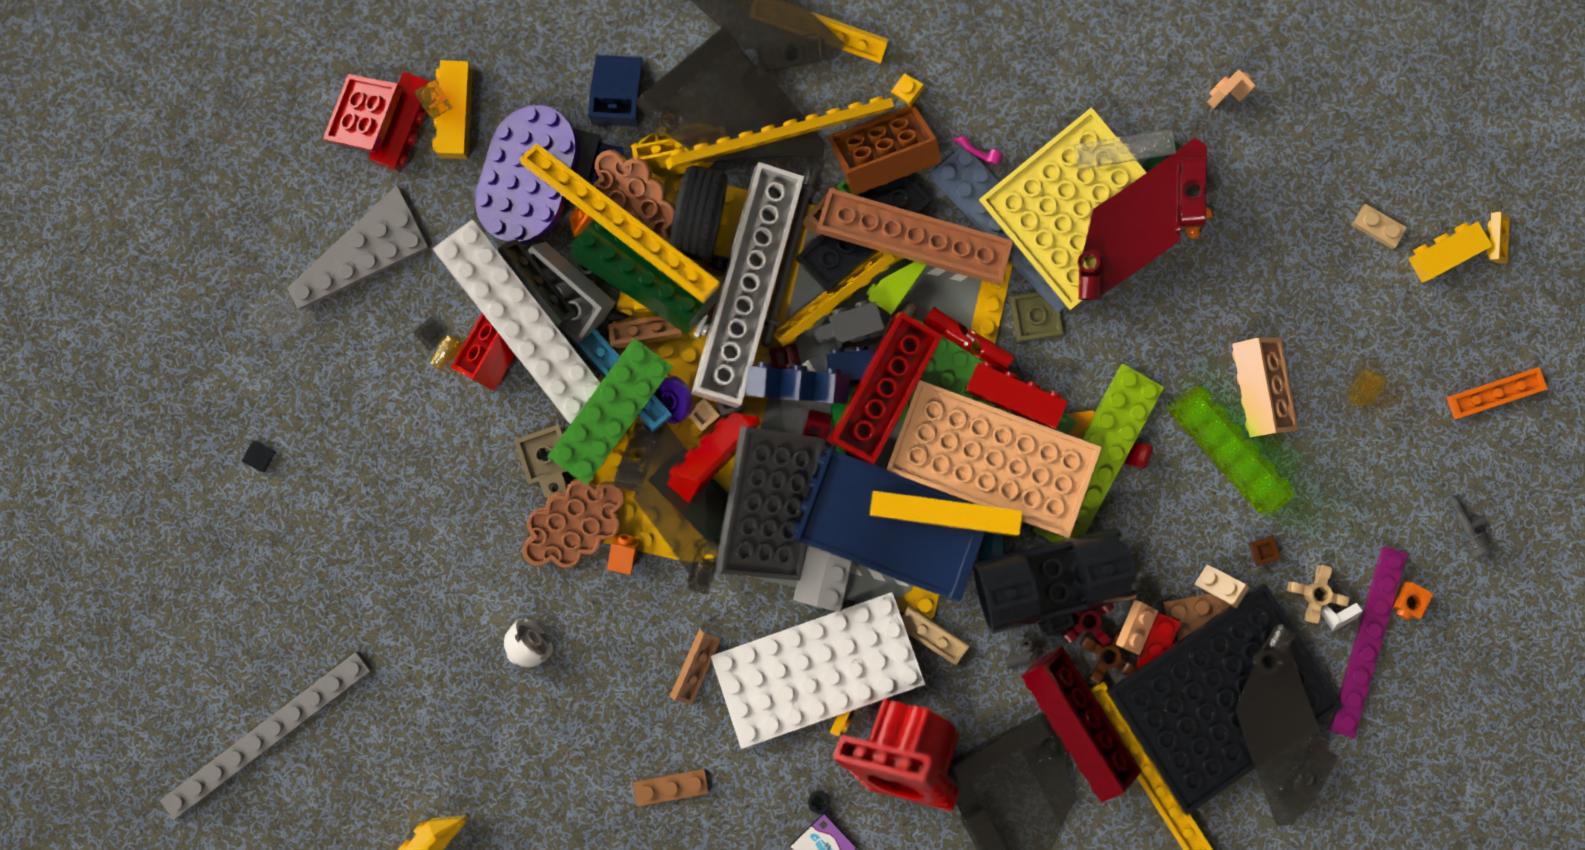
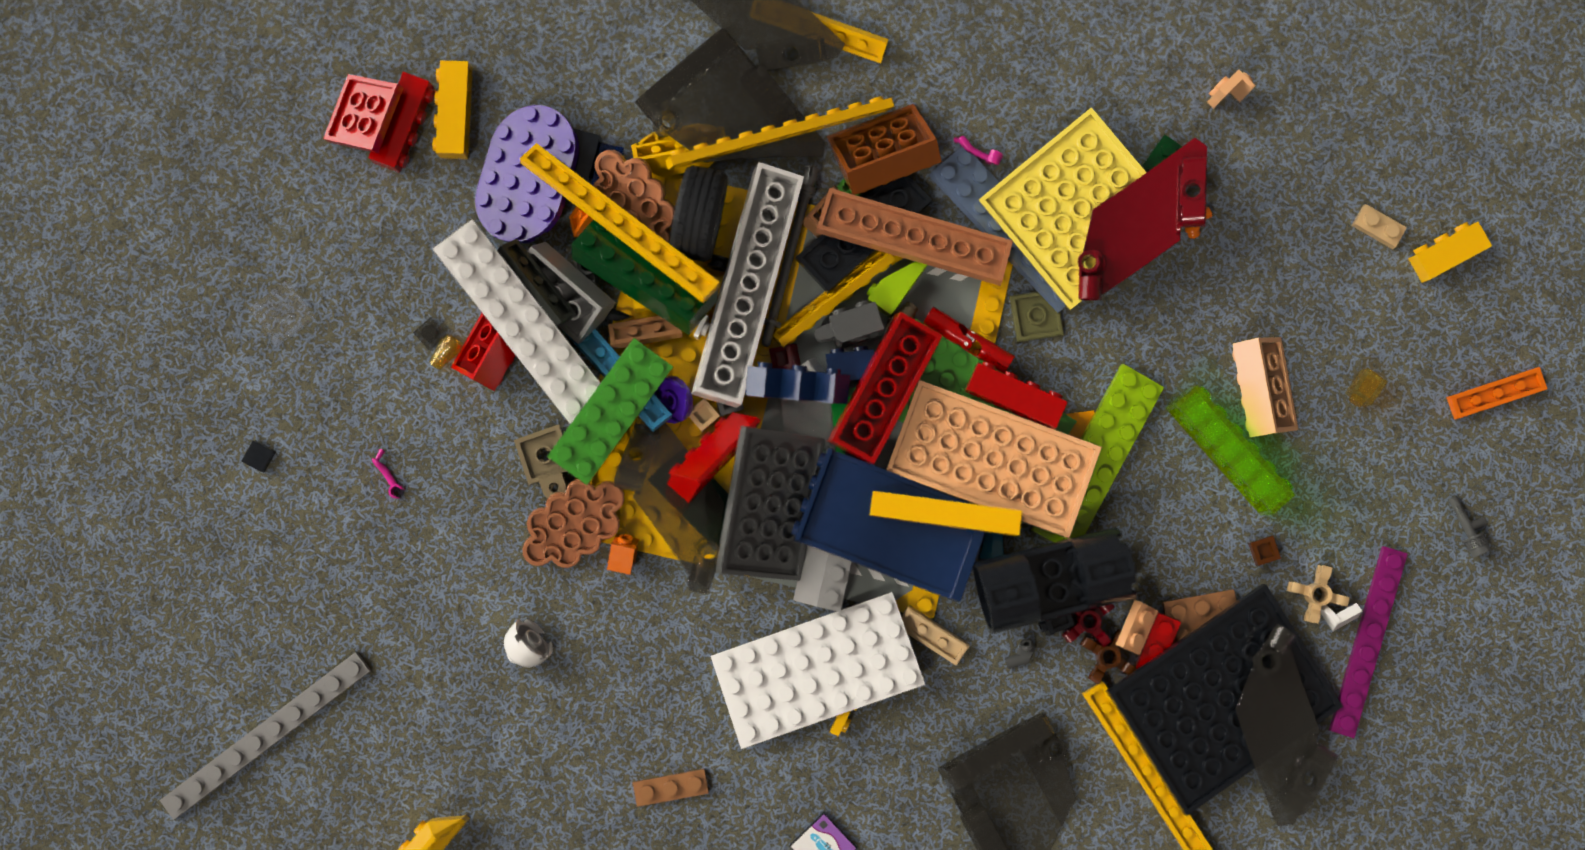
(372, 245): light grey wing -> none
(386, 473): none -> dark pink piece
(433, 99): clear yellow brick -> none
(614, 90): dark blue slope -> none
(695, 667): medium nougat plate -> none
(817, 424): dark red slope -> none
(824, 796): black bush -> none
(904, 755): red hose -> none
(907, 90): yellow plate -> none
(1081, 724): dark red brick -> none
(1124, 149): clear plate -> none
(1139, 456): dark red slope -> none
(1221, 586): tan plate -> none
(1421, 600): orange brick -> none
(1499, 237): yellow plate -> none

